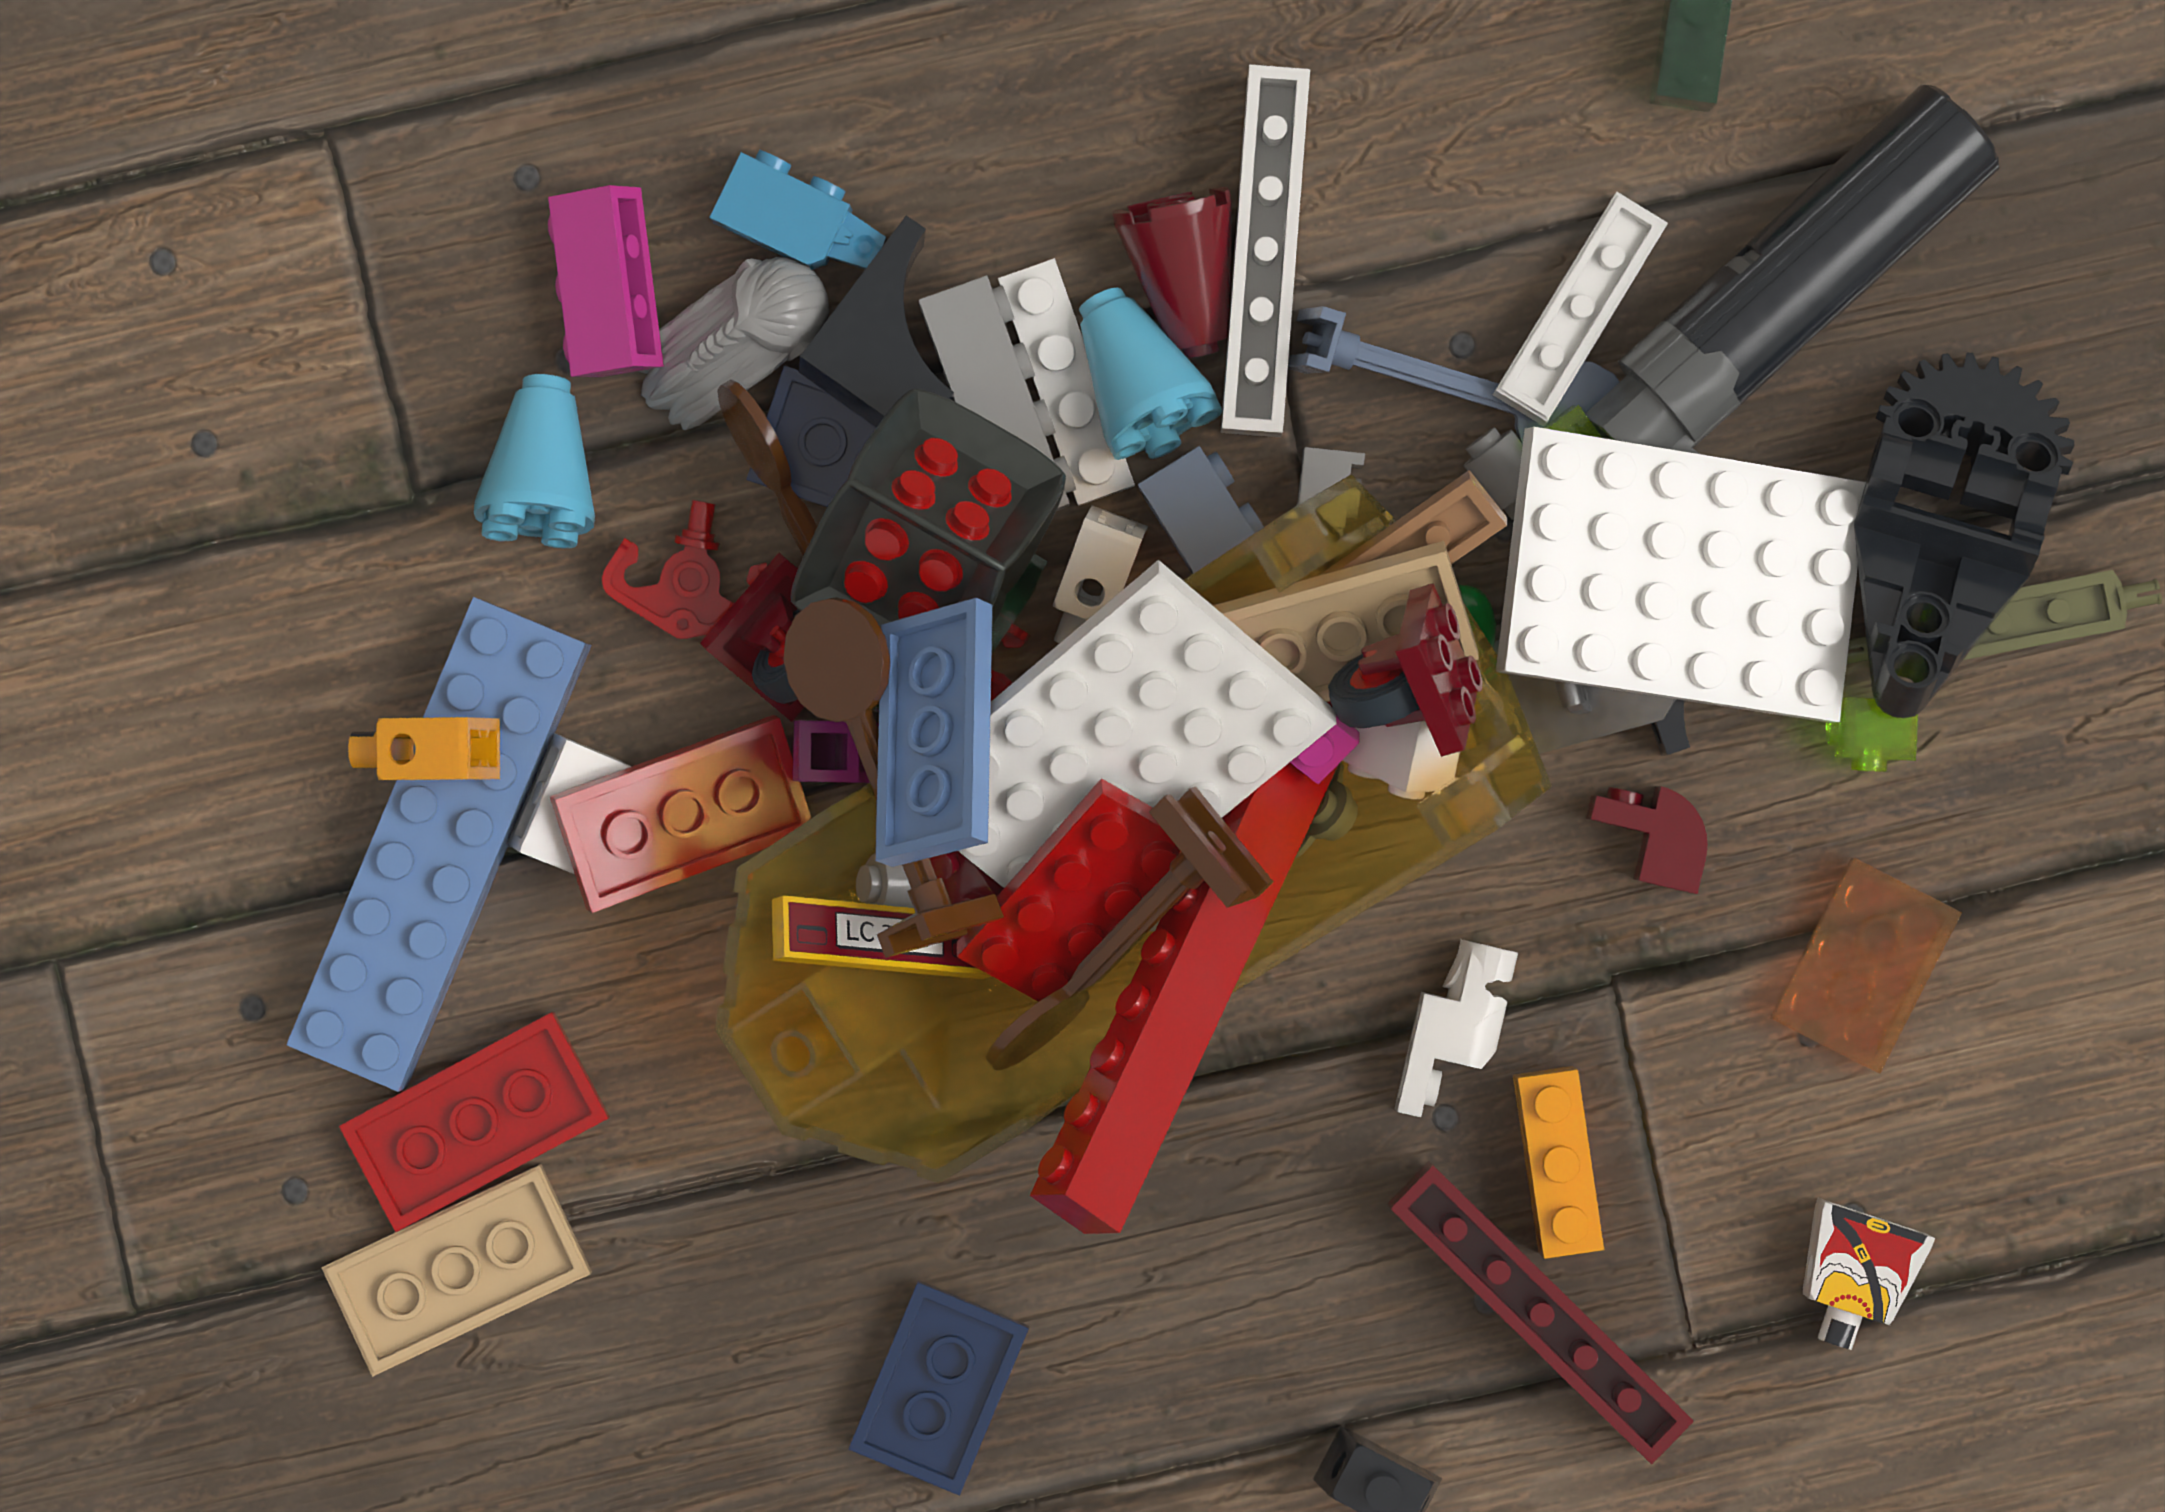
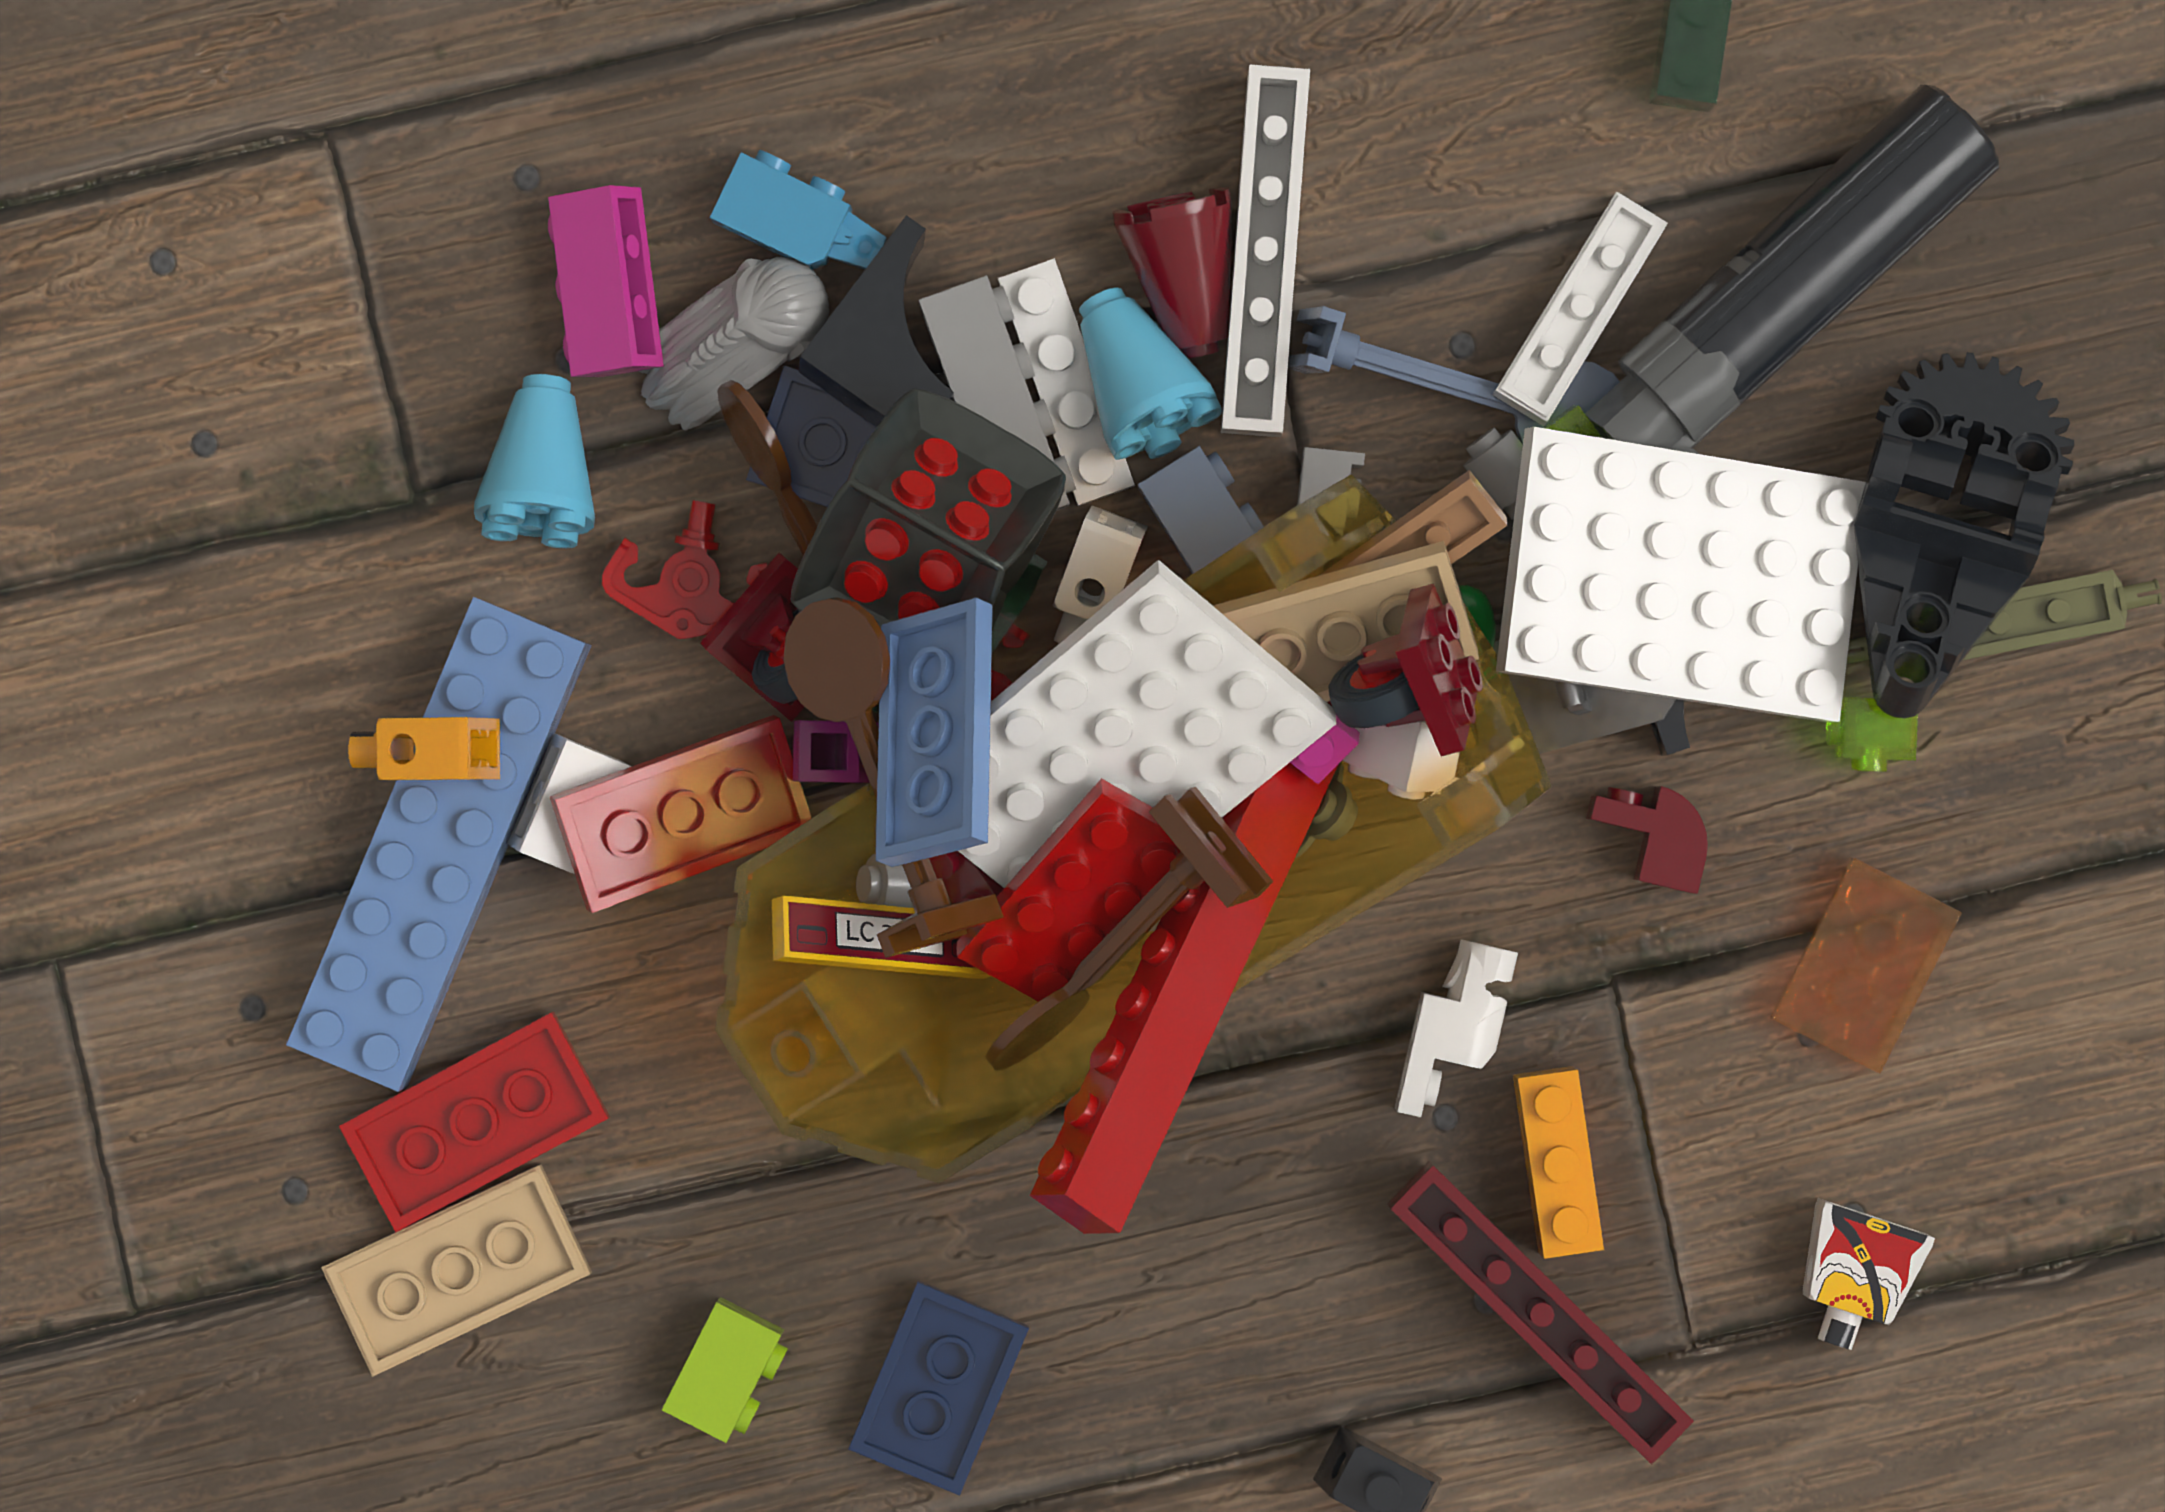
(724, 1371): none -> lime brick

